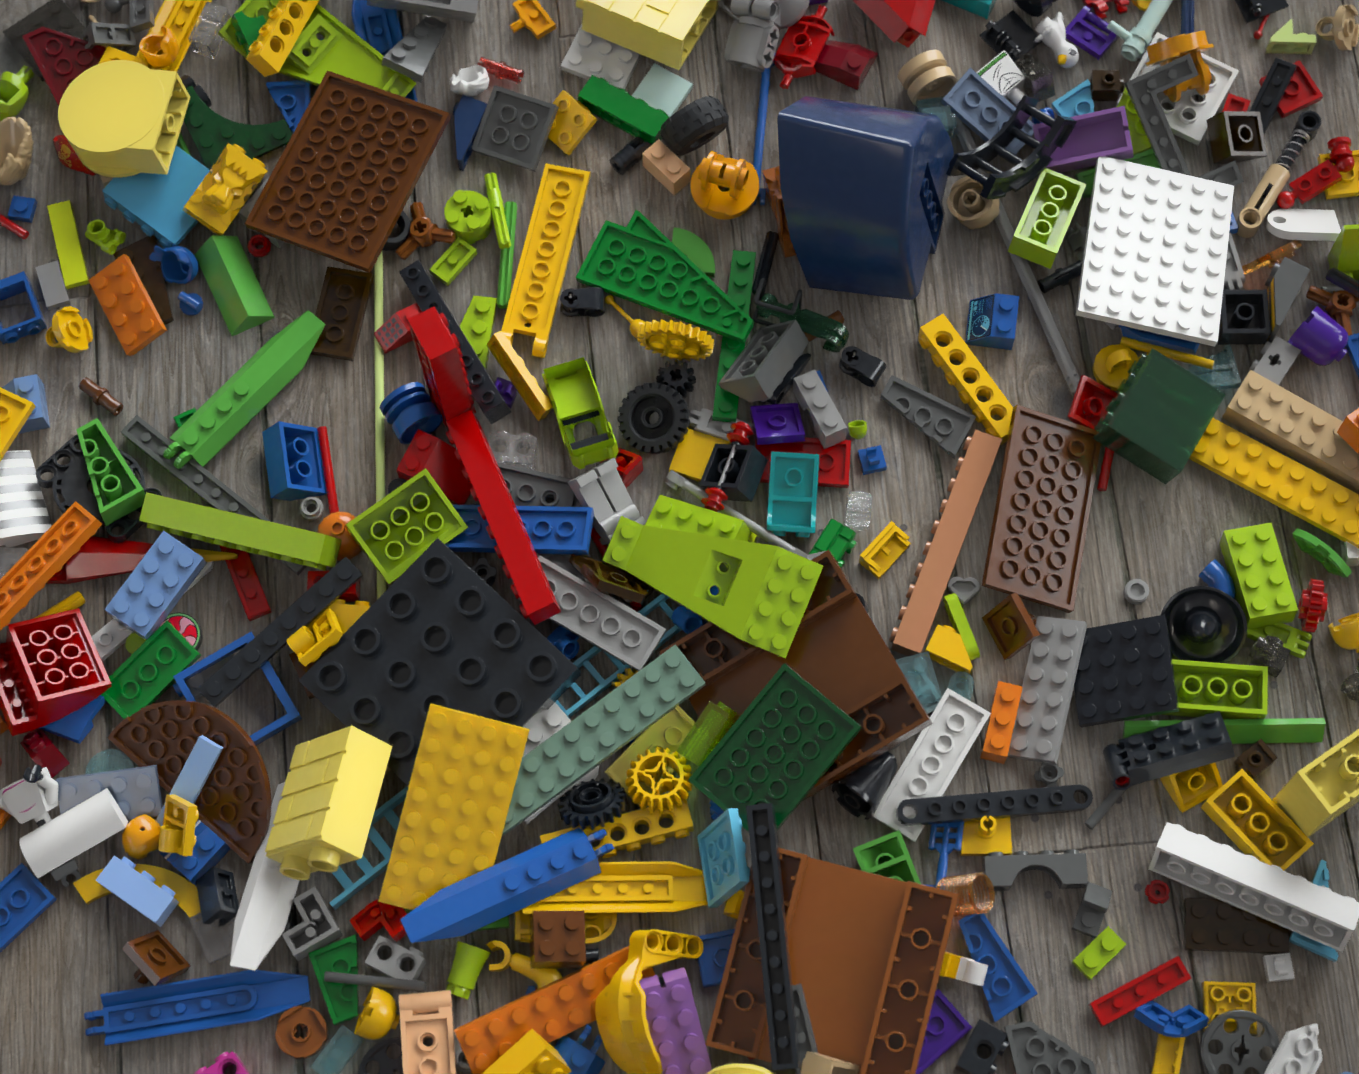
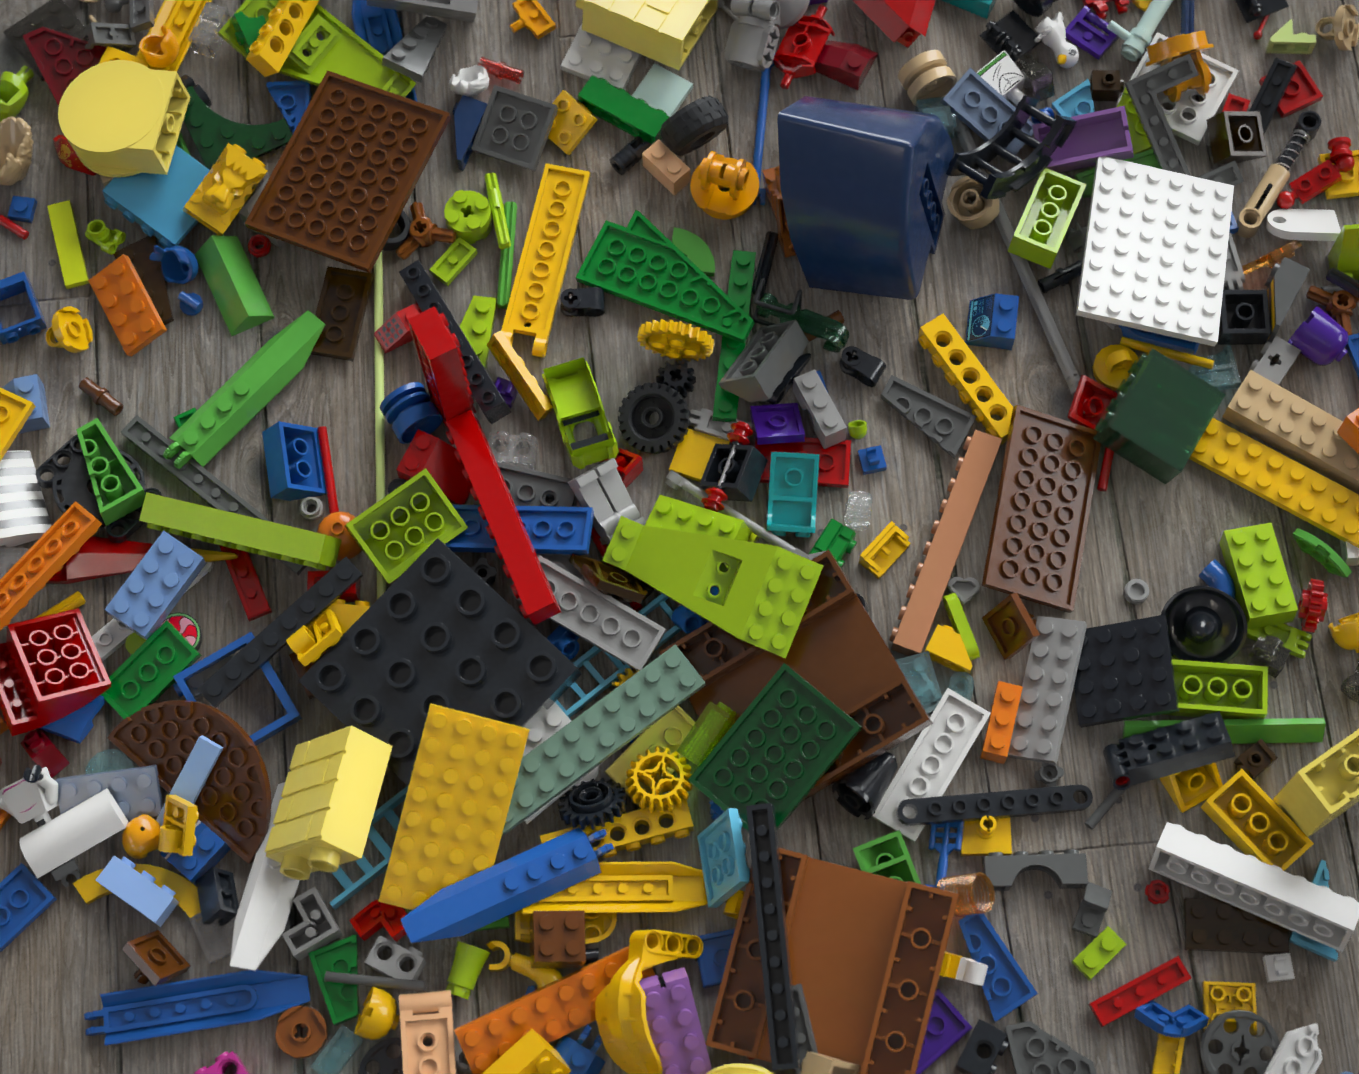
(53, 285): light grey tile -> none
(634, 324): yellow hinge -> none

